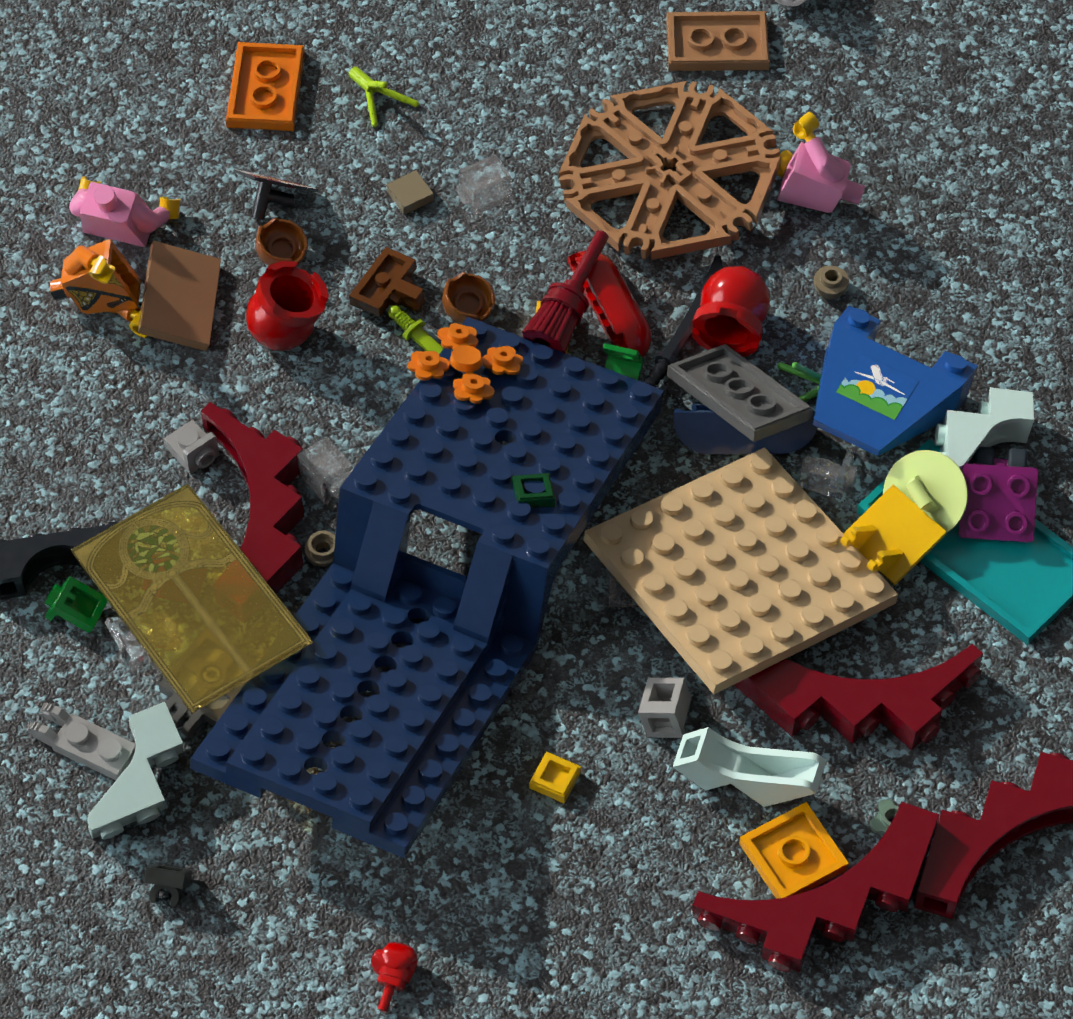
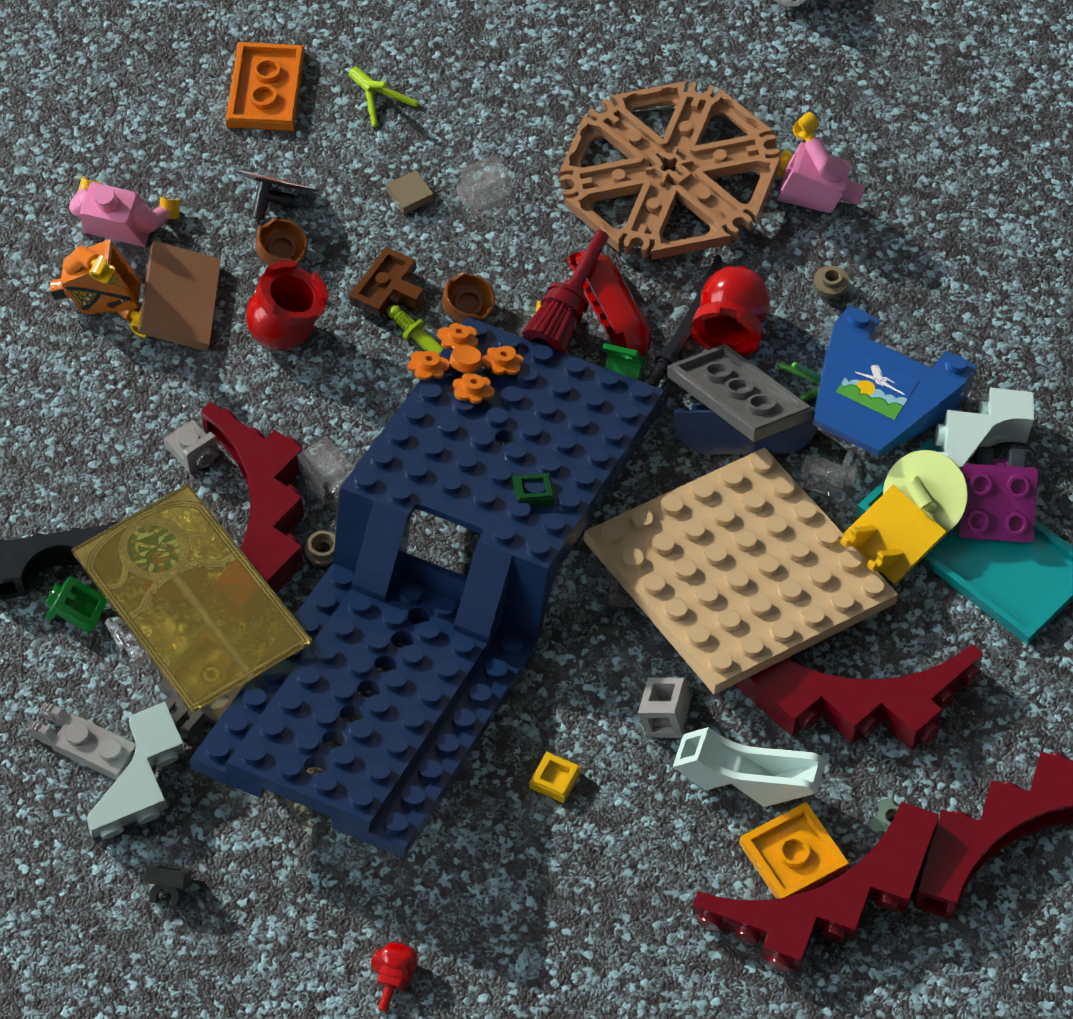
(717, 41): medium nougat tile -> none

